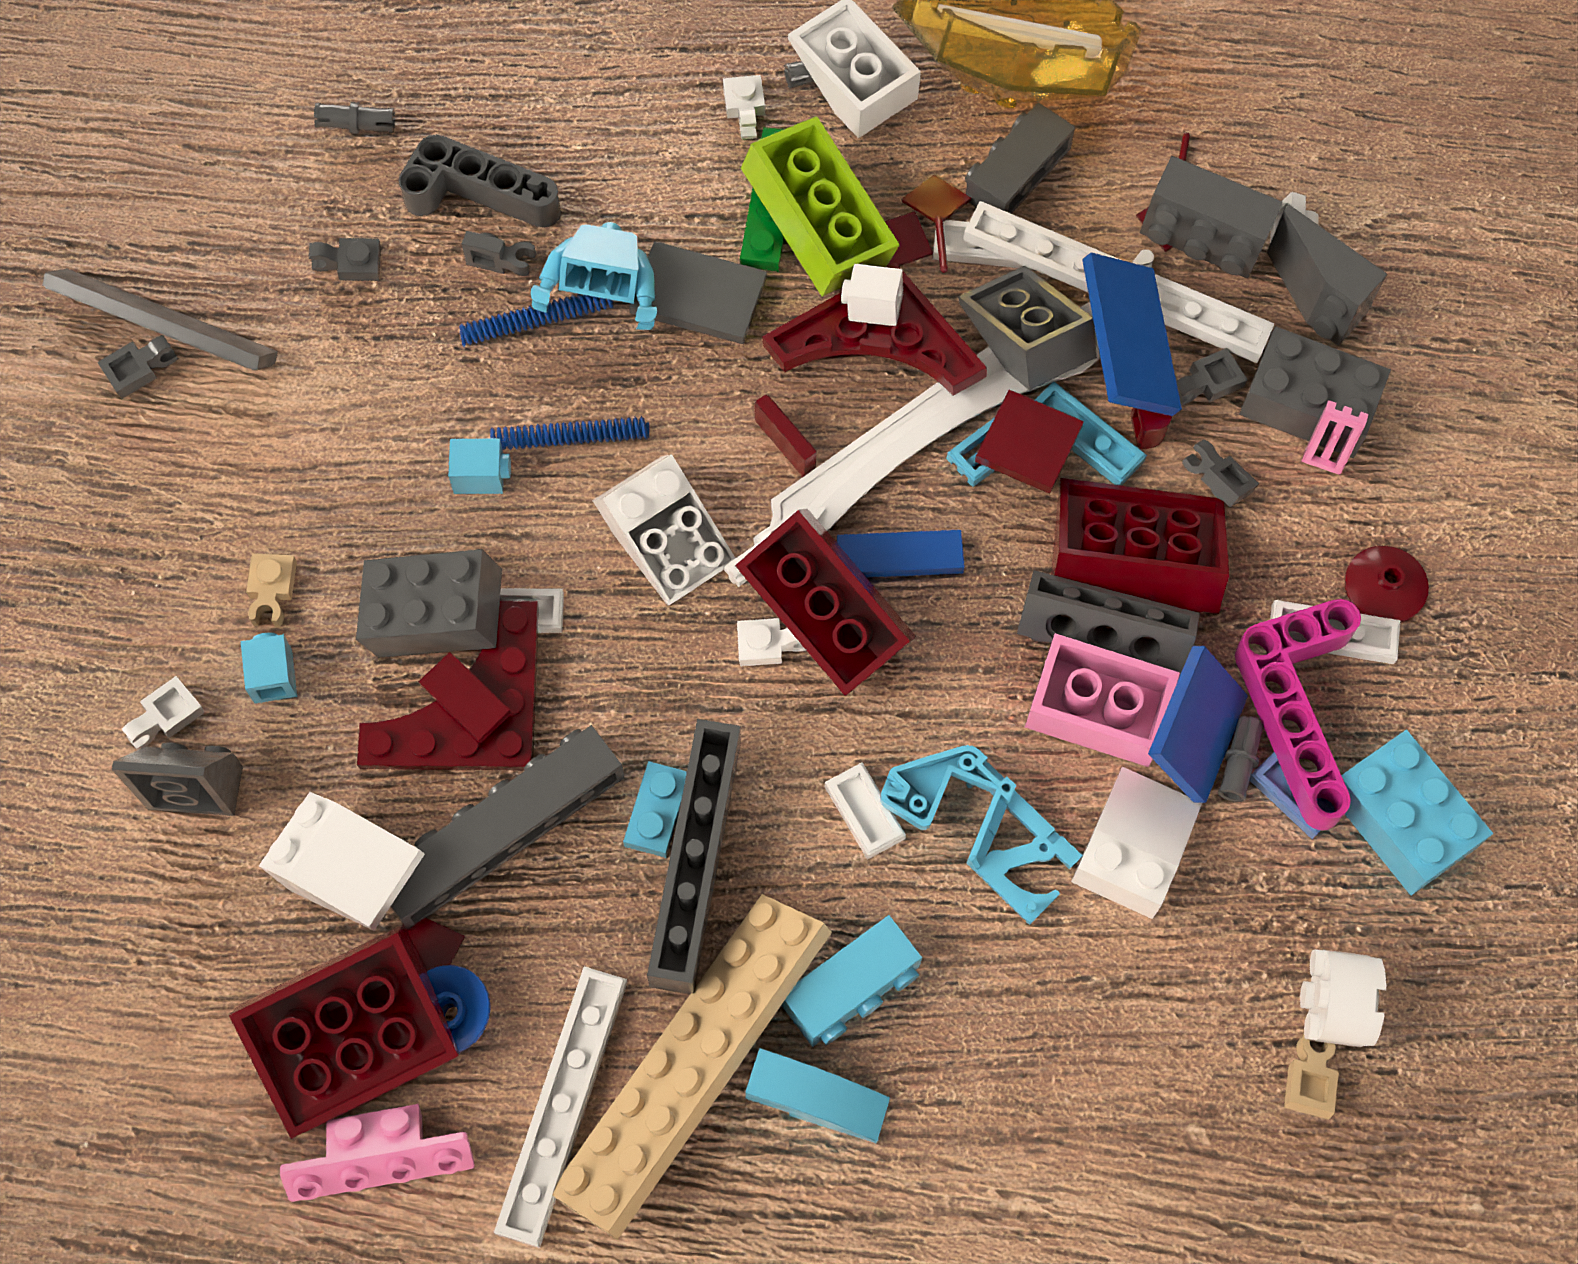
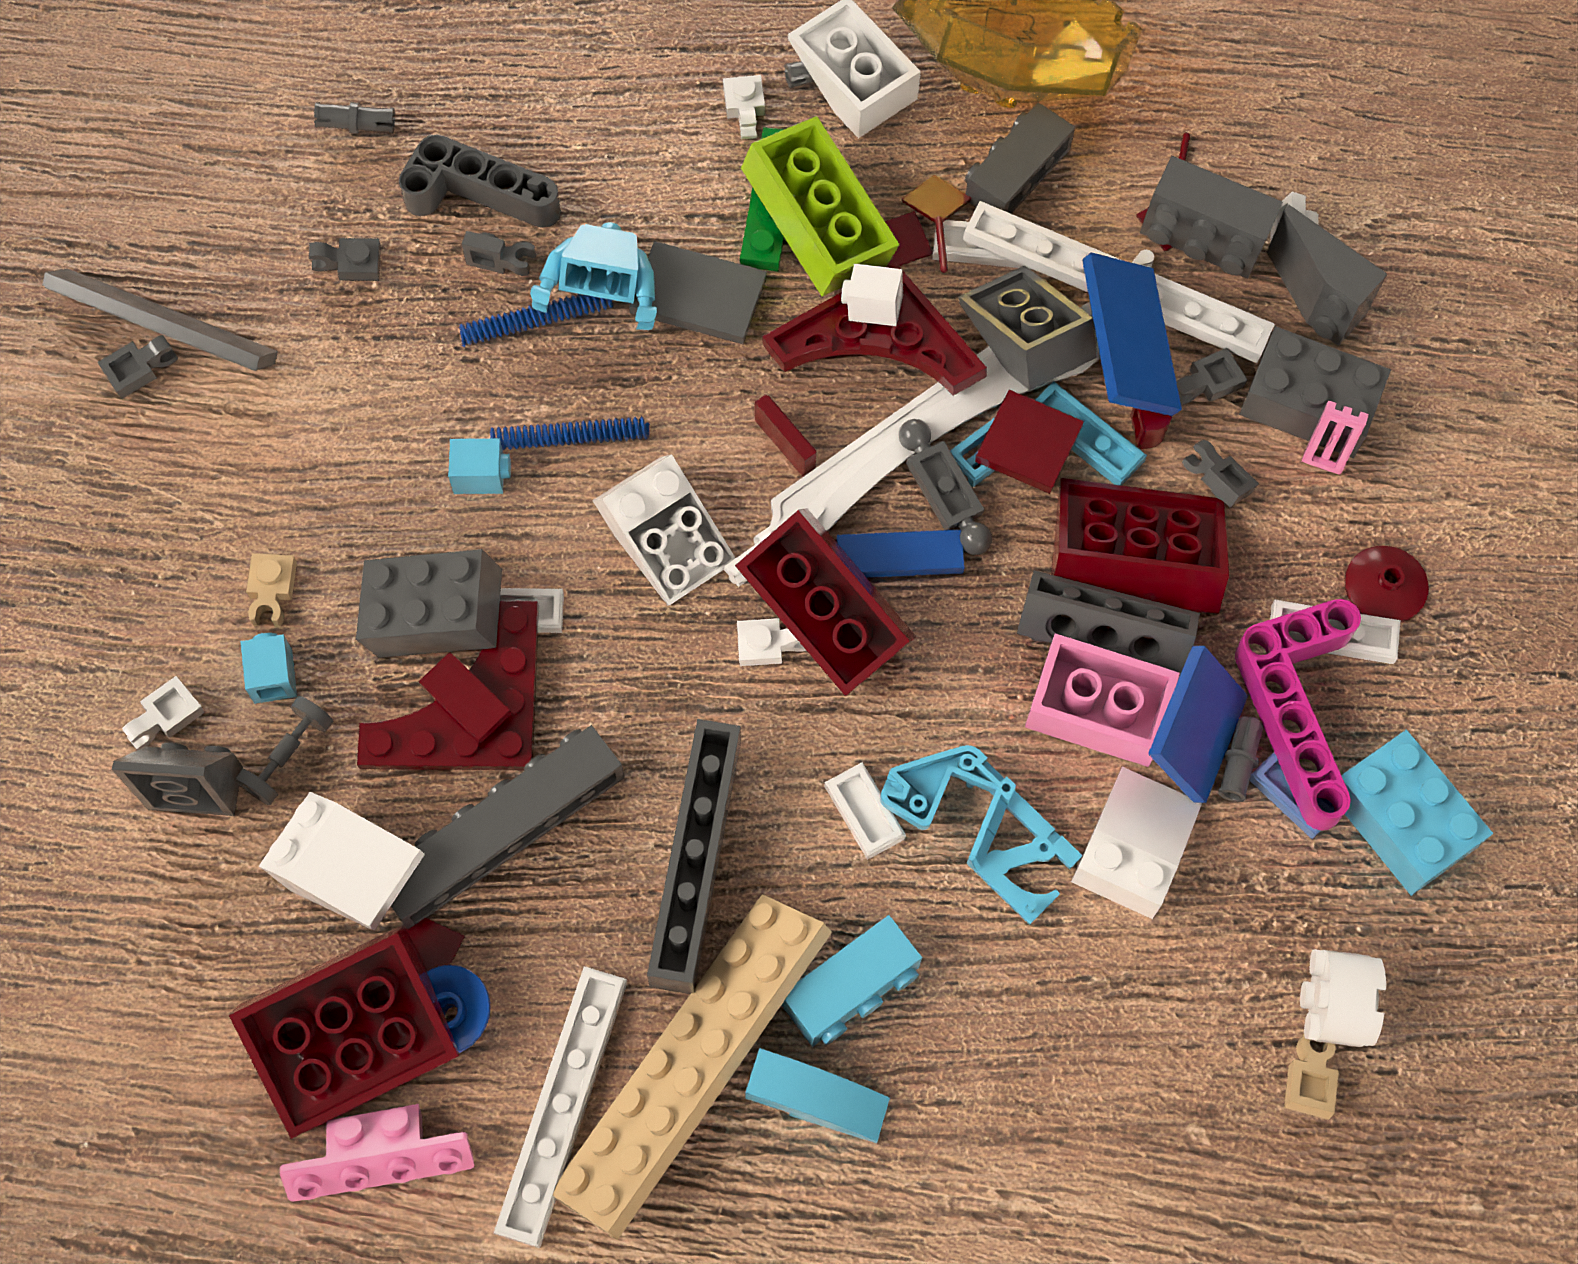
(310, 715): none -> dark grey wheel
(656, 810): medium azure plate -> none
(945, 486): none -> dark grey plate
(1024, 31): white axle -> none

